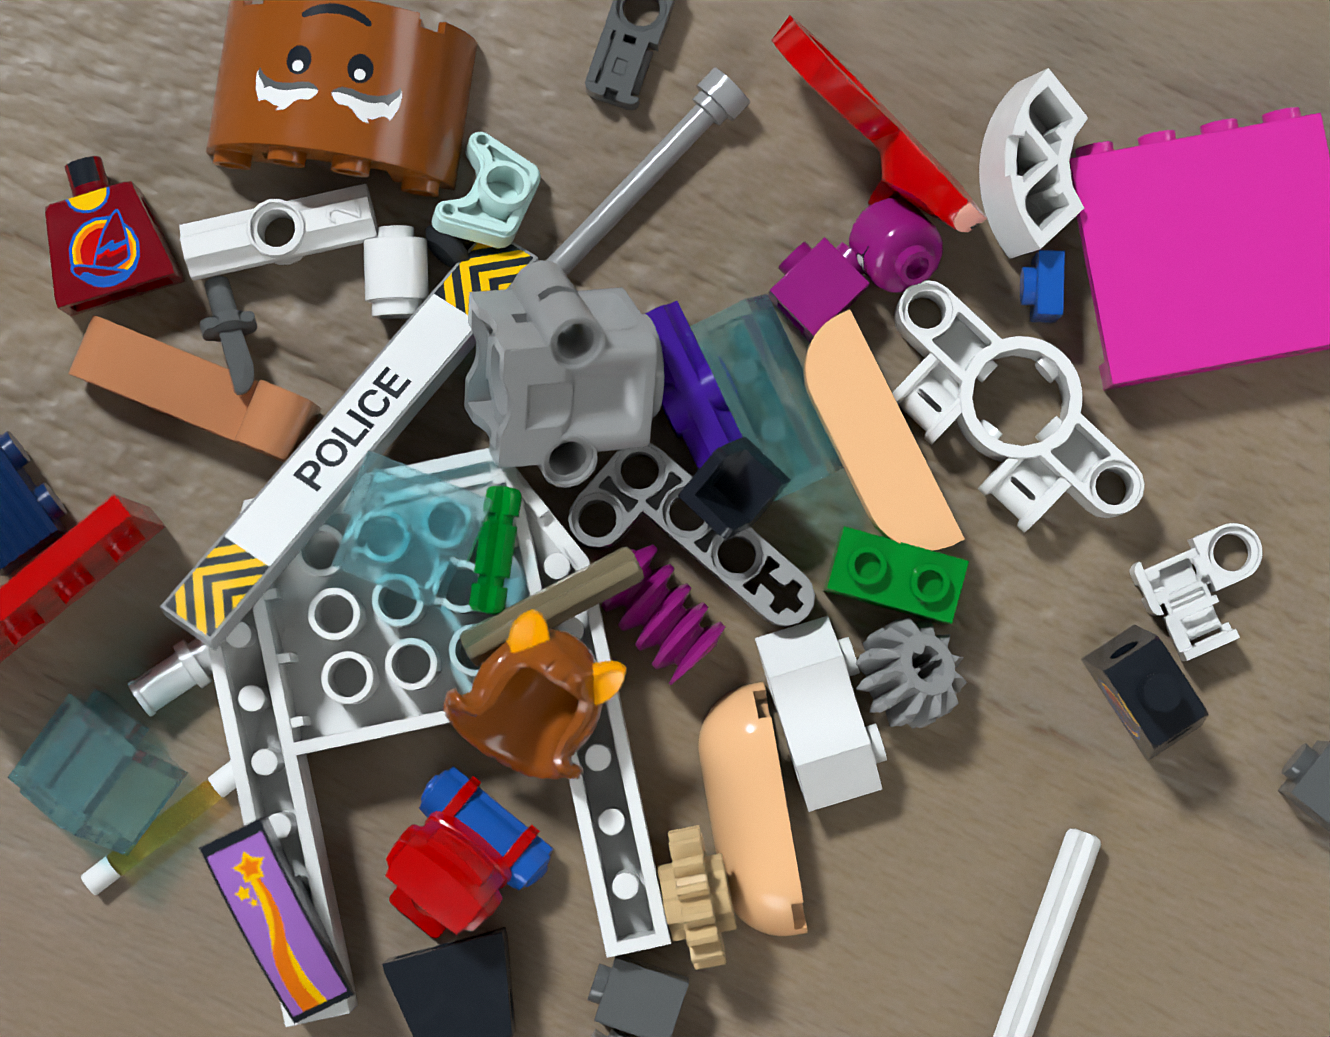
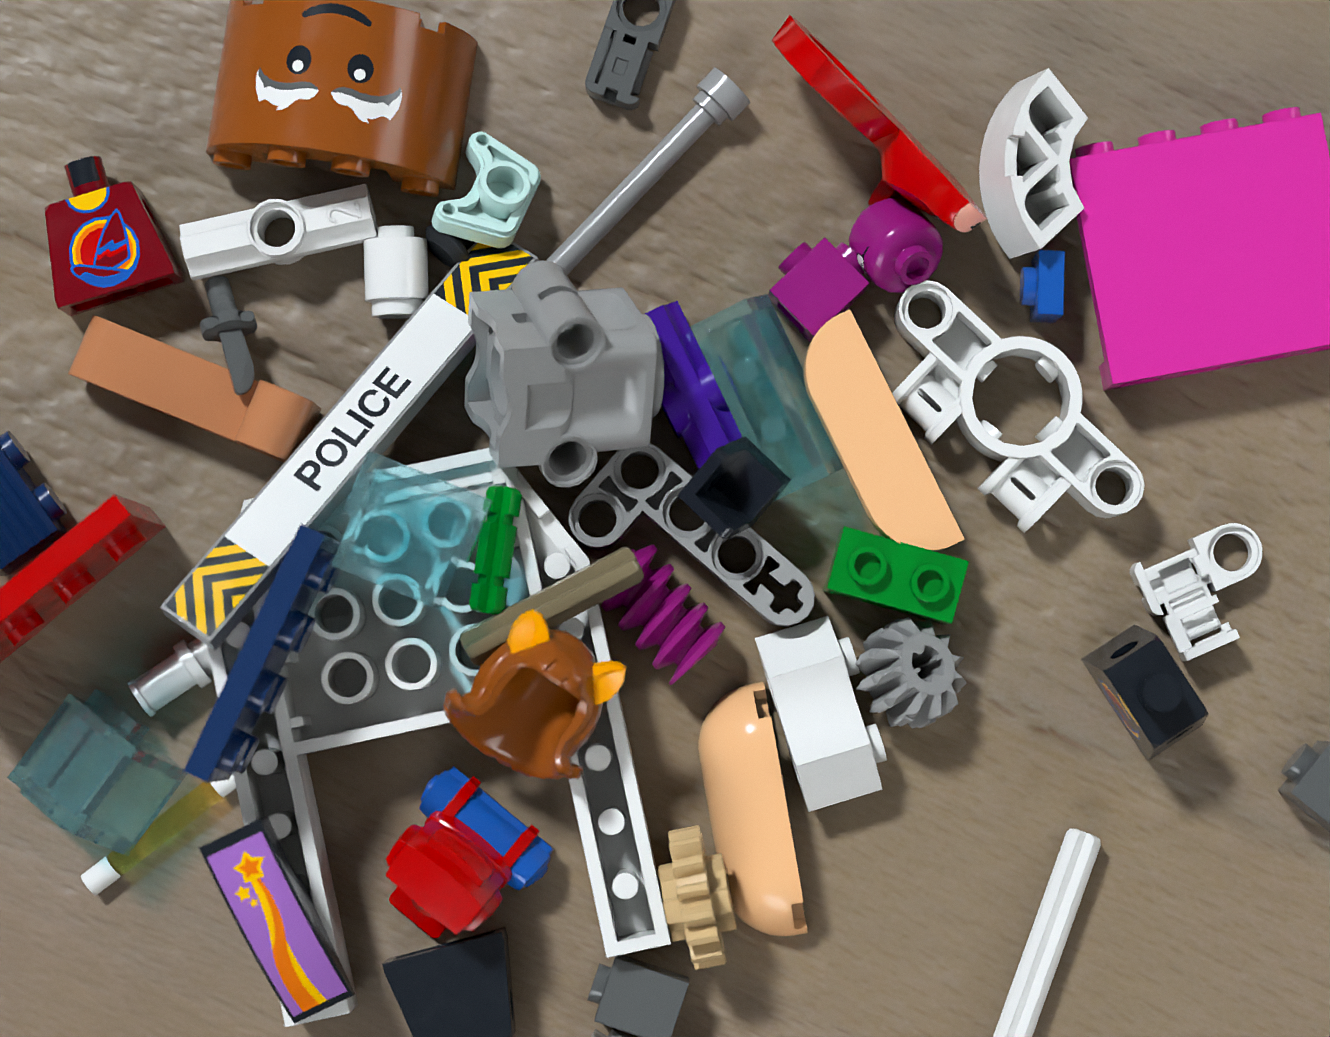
(255, 677): none -> dark blue plate

